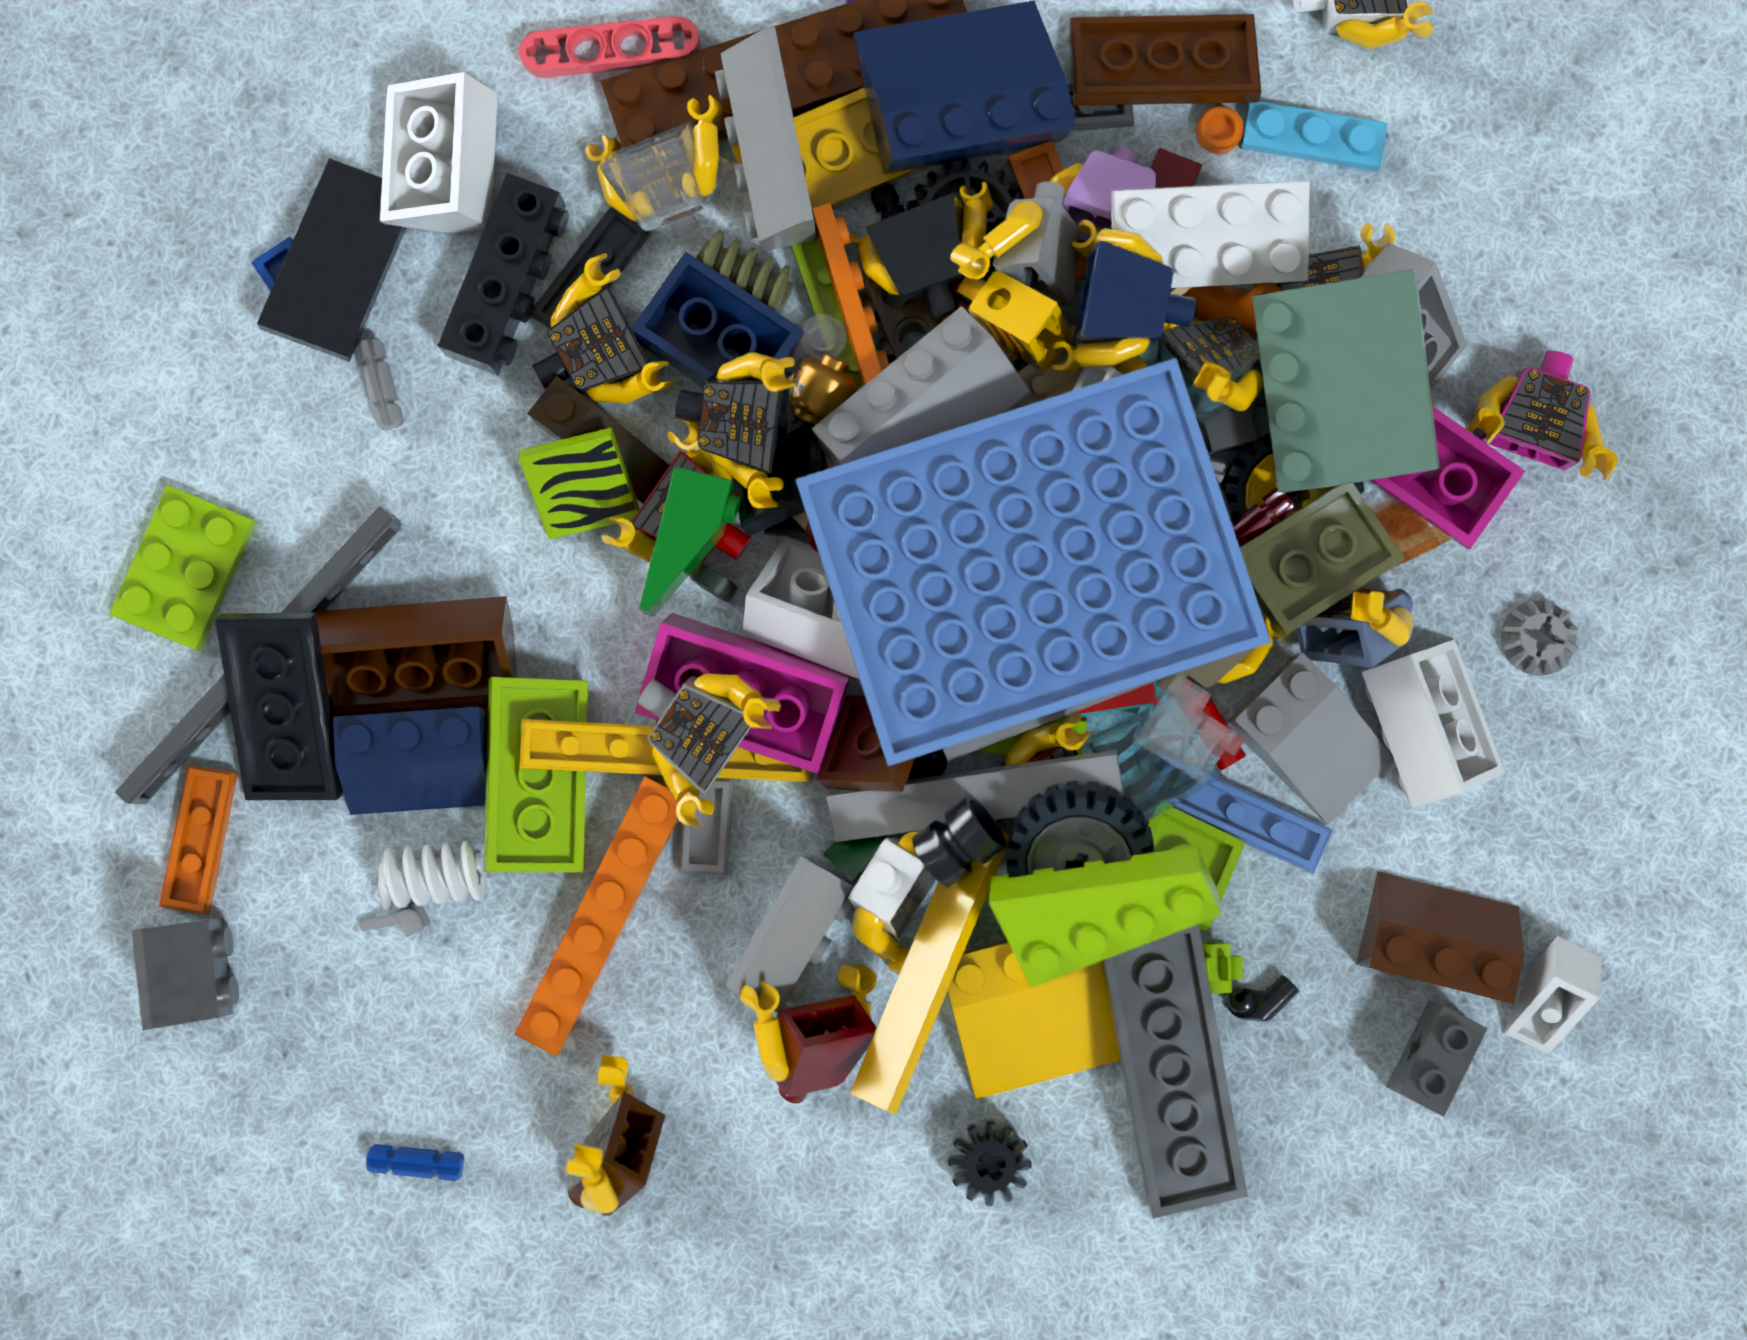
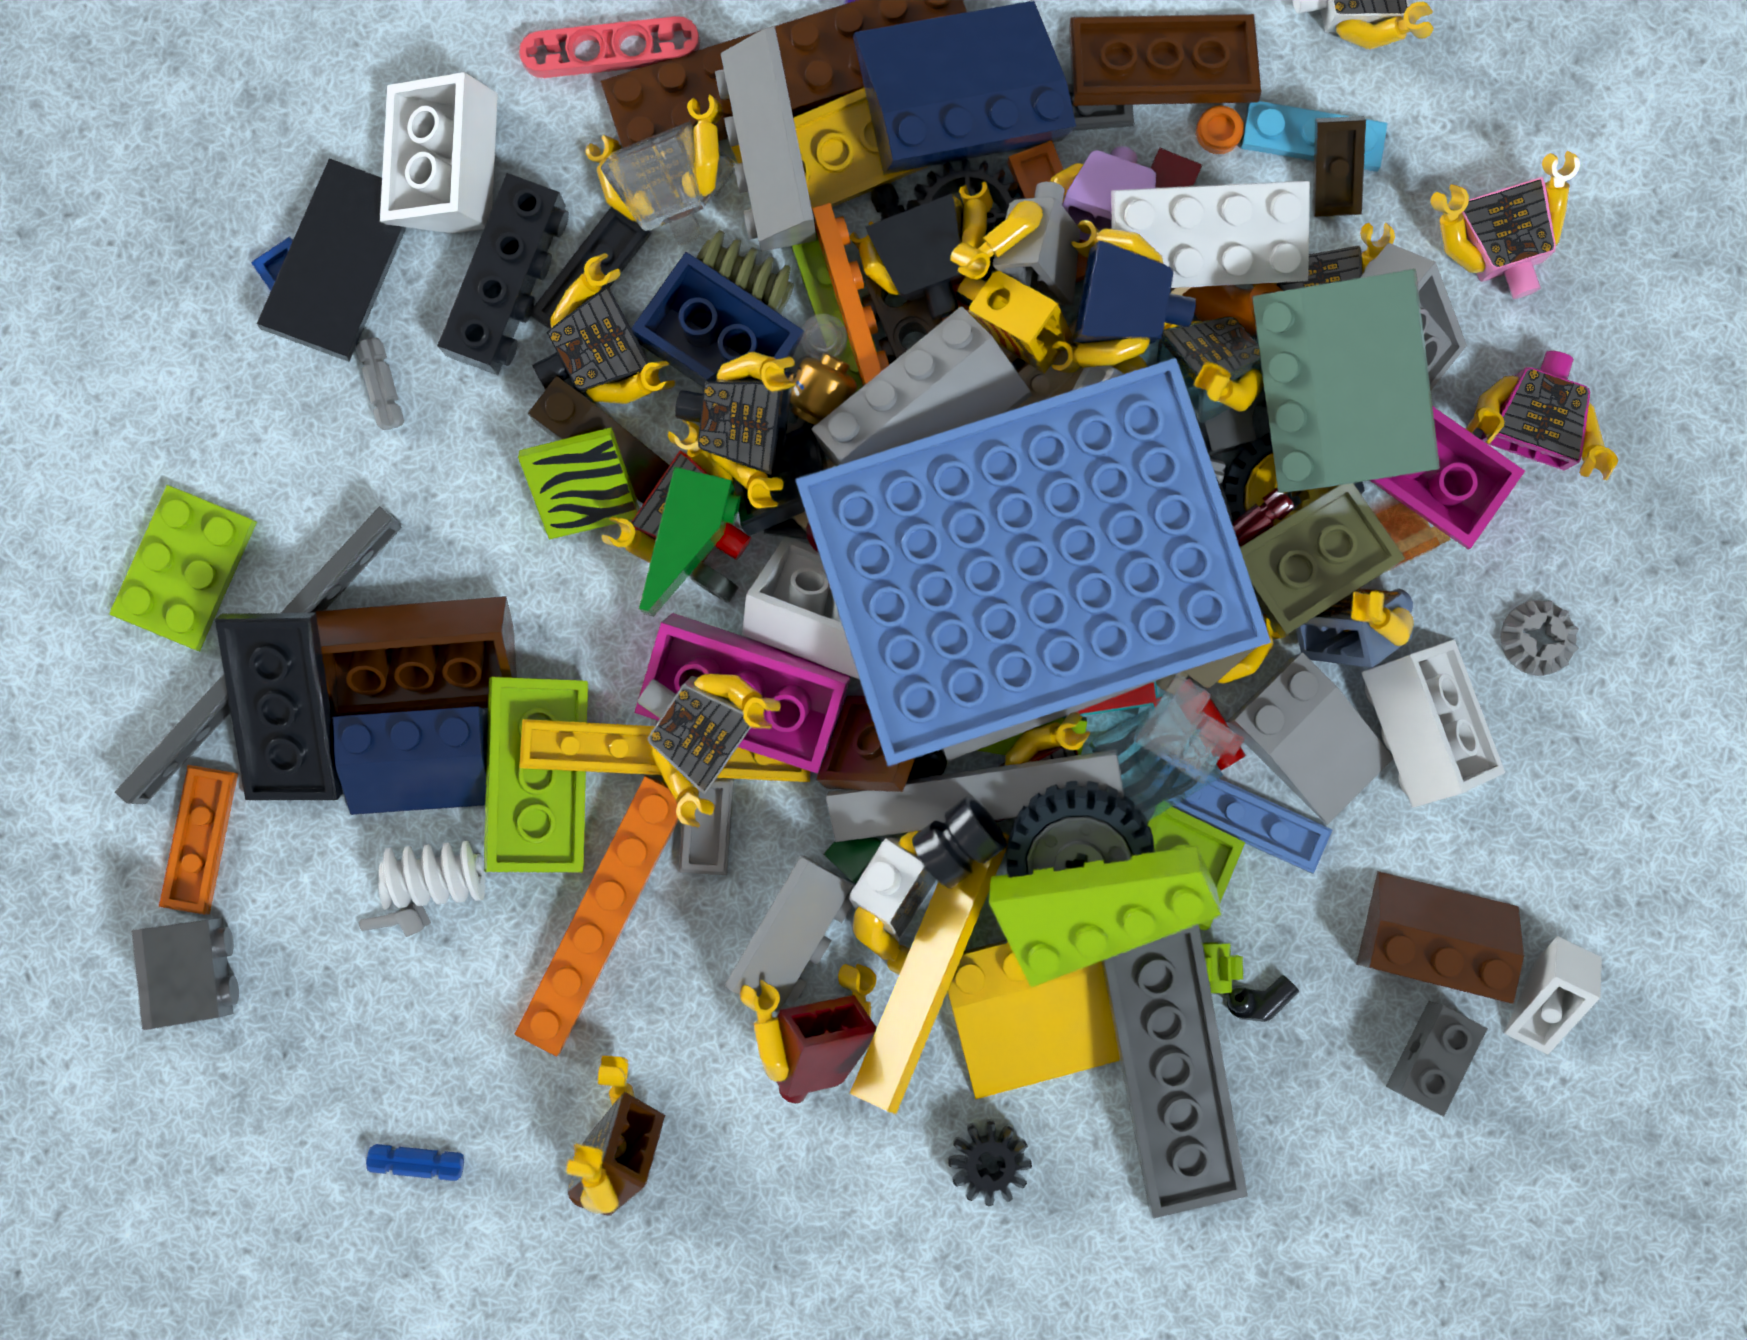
(1338, 166): none -> dark brown plate
(1508, 227): none -> torso

